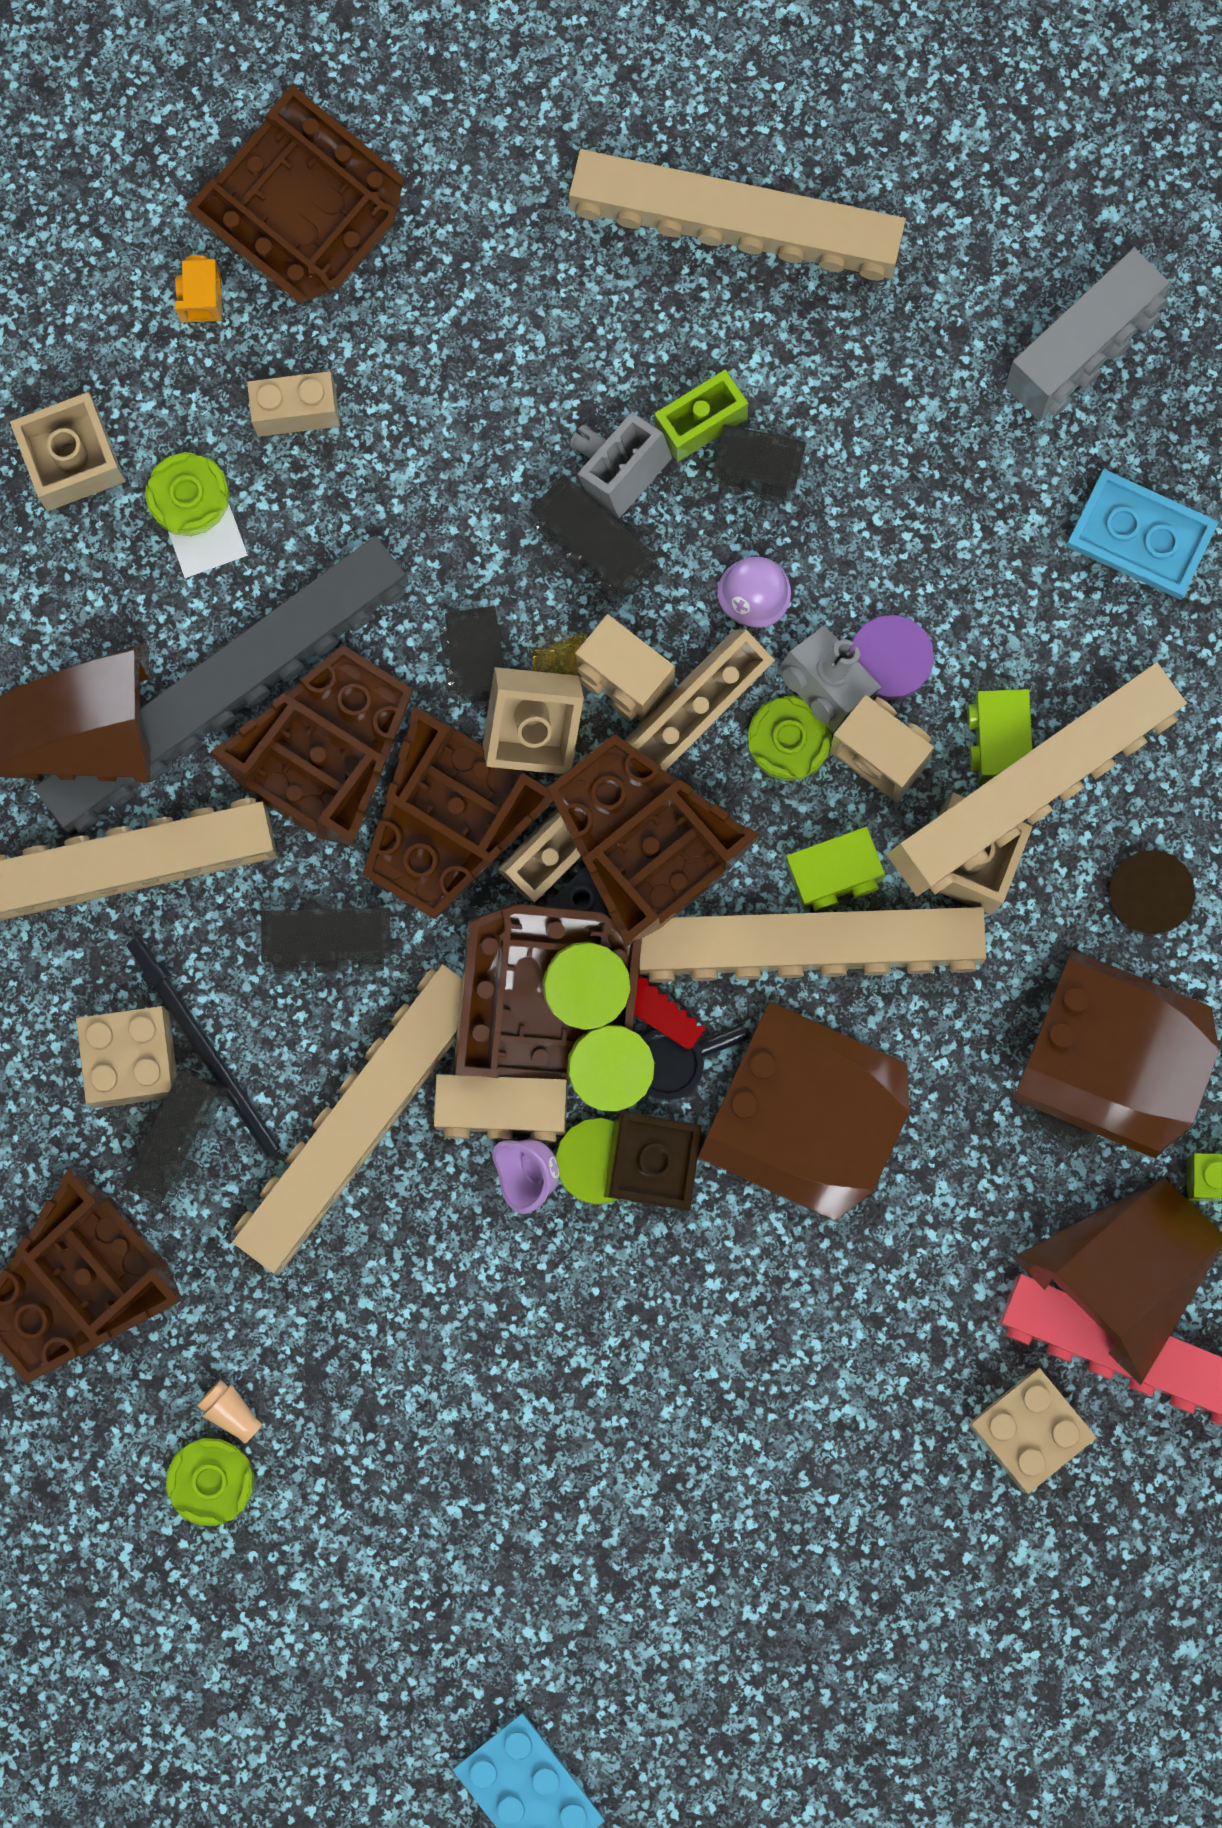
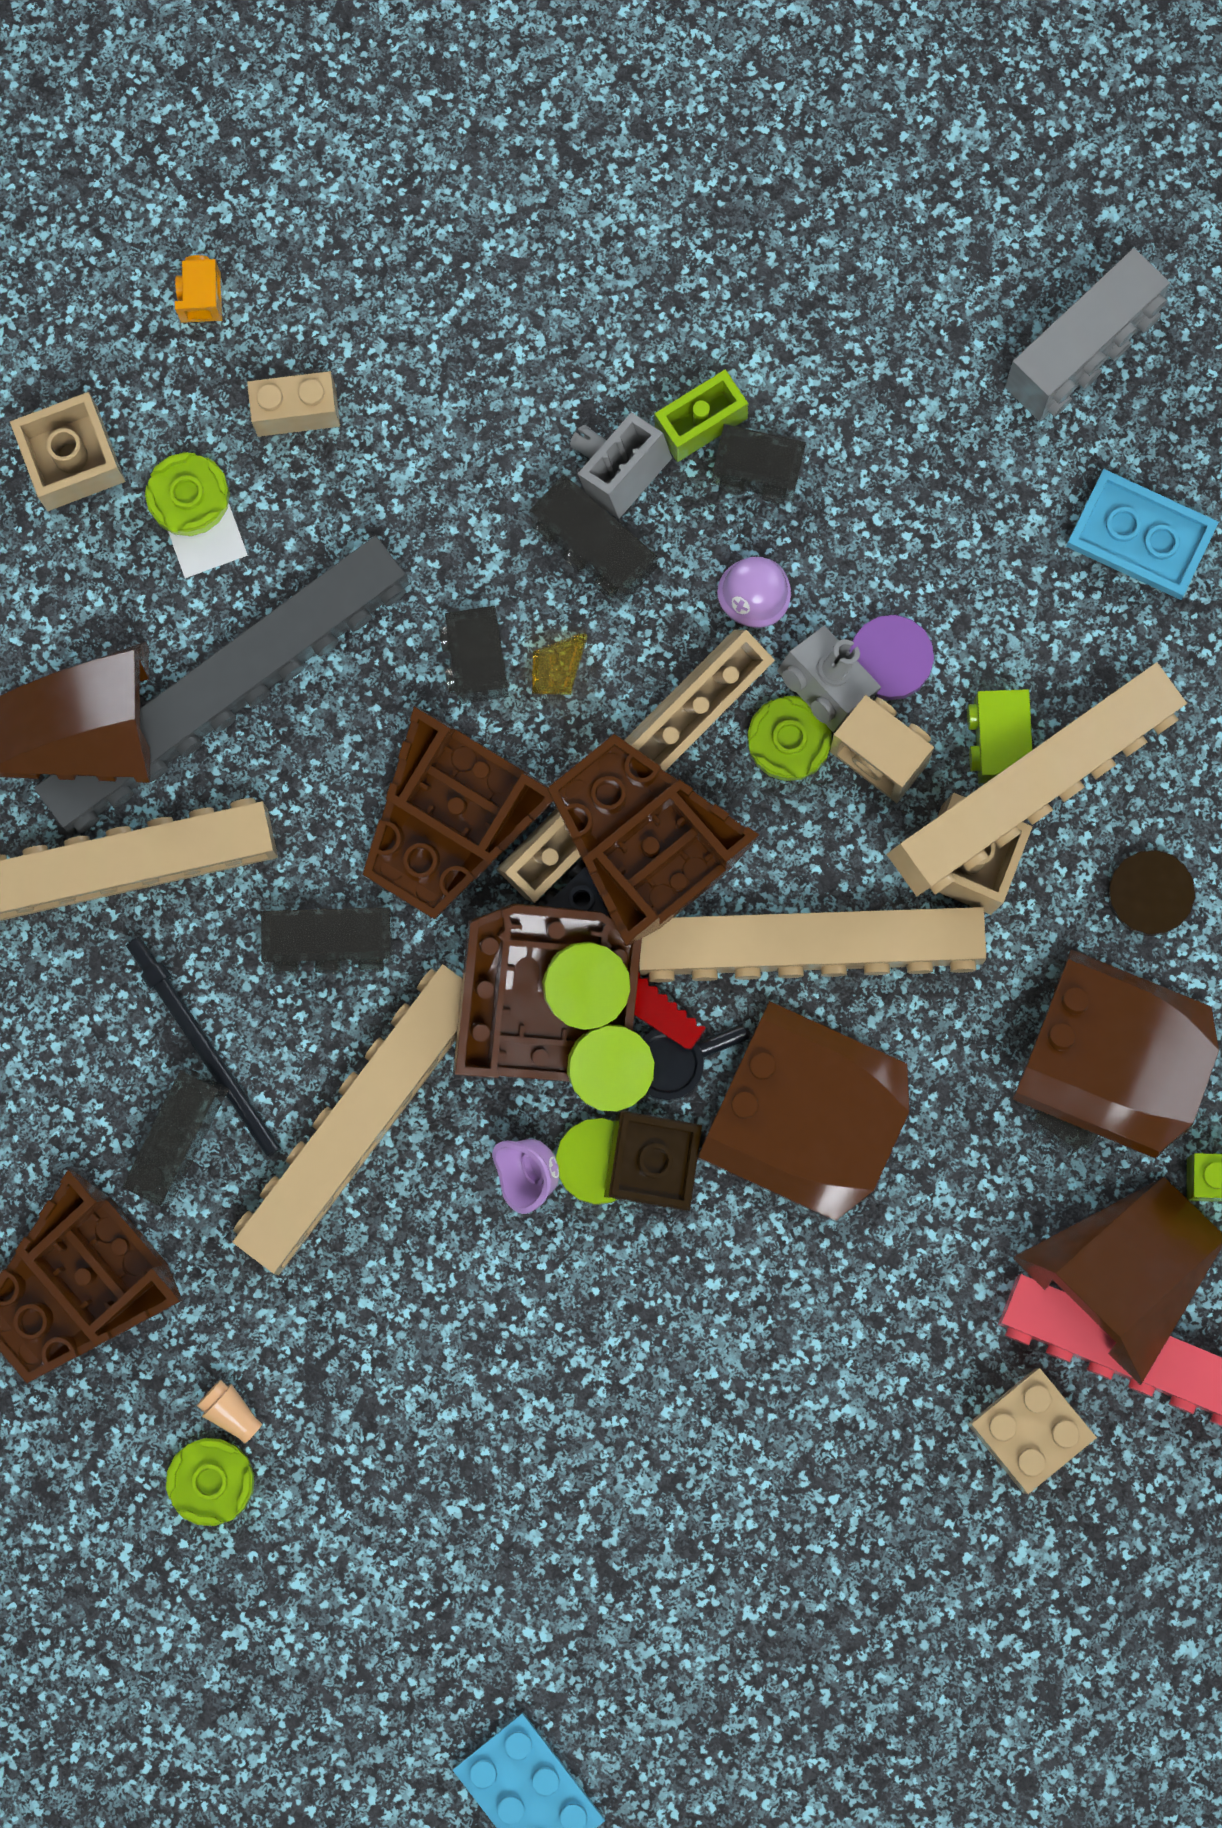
(126, 1056): tan brick -> none
(301, 200): reddish brown wedge -> none
(321, 745): reddish brown wedge -> none
(500, 1107): tan brick -> none
(532, 721): tan brick -> none
(624, 670): tan brick -> none
(736, 215): tan brick -> none
(835, 869): lime brick -> none

